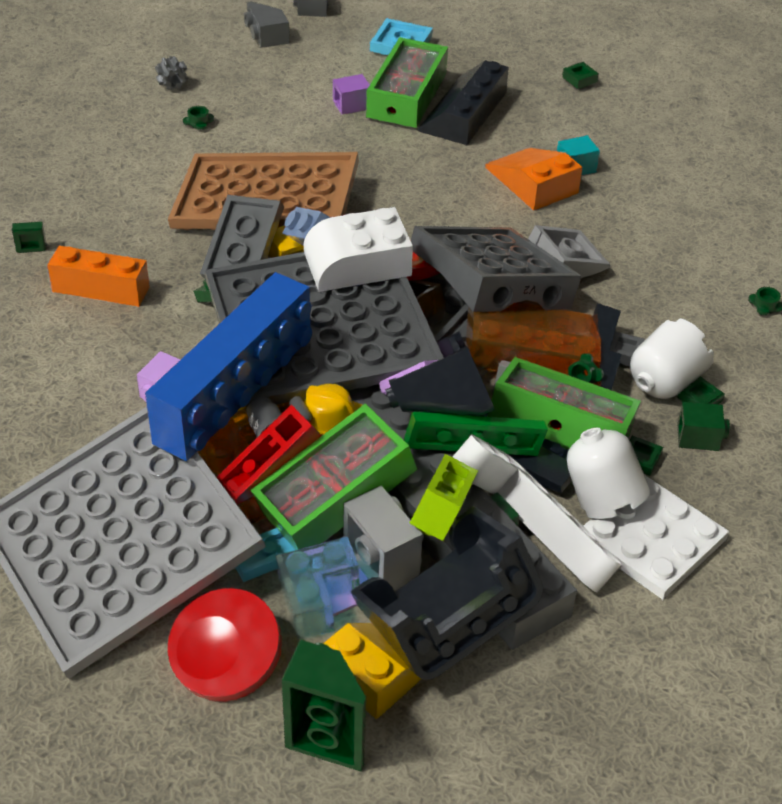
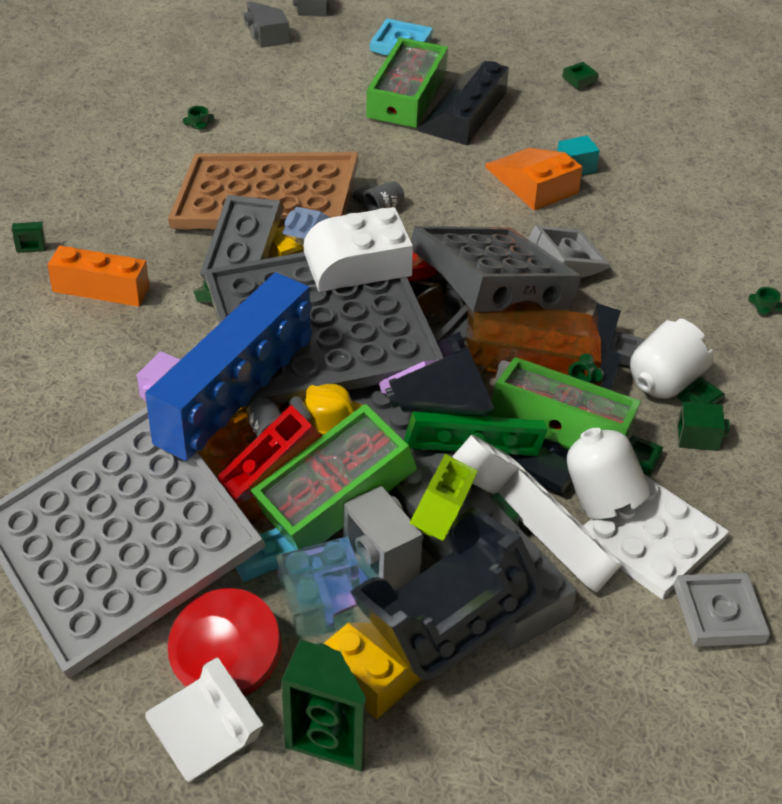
(171, 73): dark grey gear -> none
(205, 722): none -> white bracket
(350, 93): medium lavender brick -> none
(383, 196): none -> dark grey piece
(721, 609): none -> light grey plate

